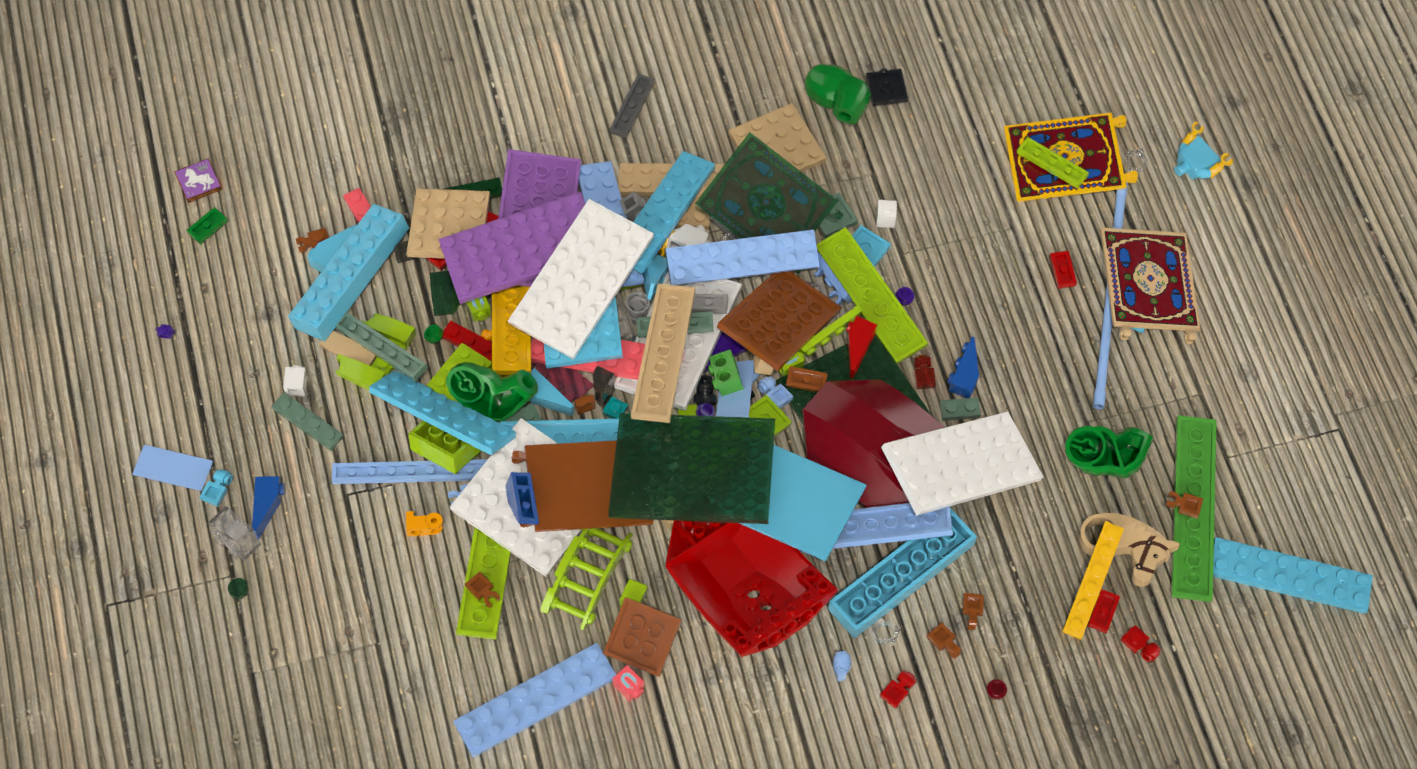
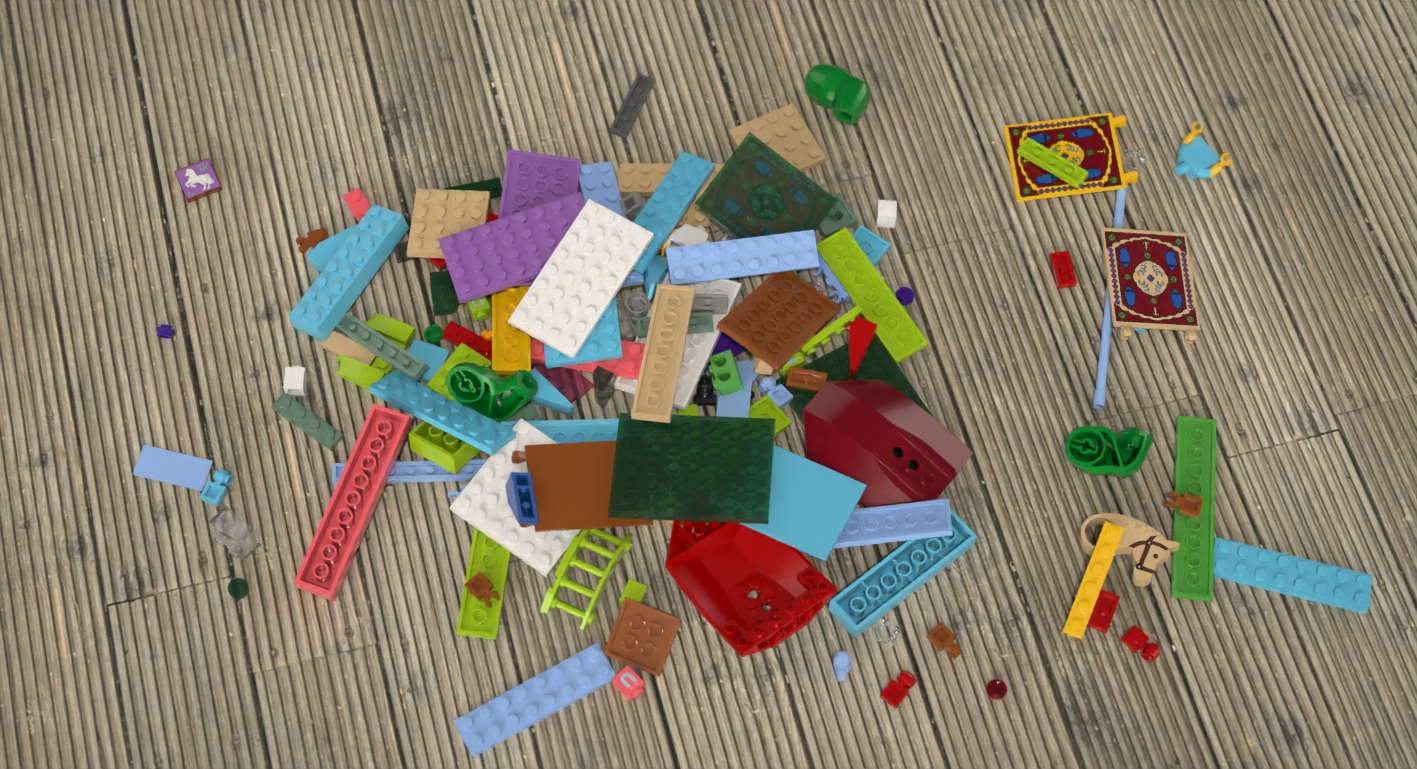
(207, 225): green plate -> none
(266, 501): blue slope -> none
(353, 502): none -> coral brick
(423, 525): light orange leg -> none
(431, 355): none -> medium azure tile
(584, 404): dark orange plate -> none
(614, 408): teal plate -> none
(705, 410): dark purple plate -> none
(887, 87): black plate -> none
(924, 376): clear red plate -> none
(960, 409): sand green plate -> none
(961, 462): white plate -> none
(967, 374): blue slope -> none
(973, 607): dark orange plate -> none

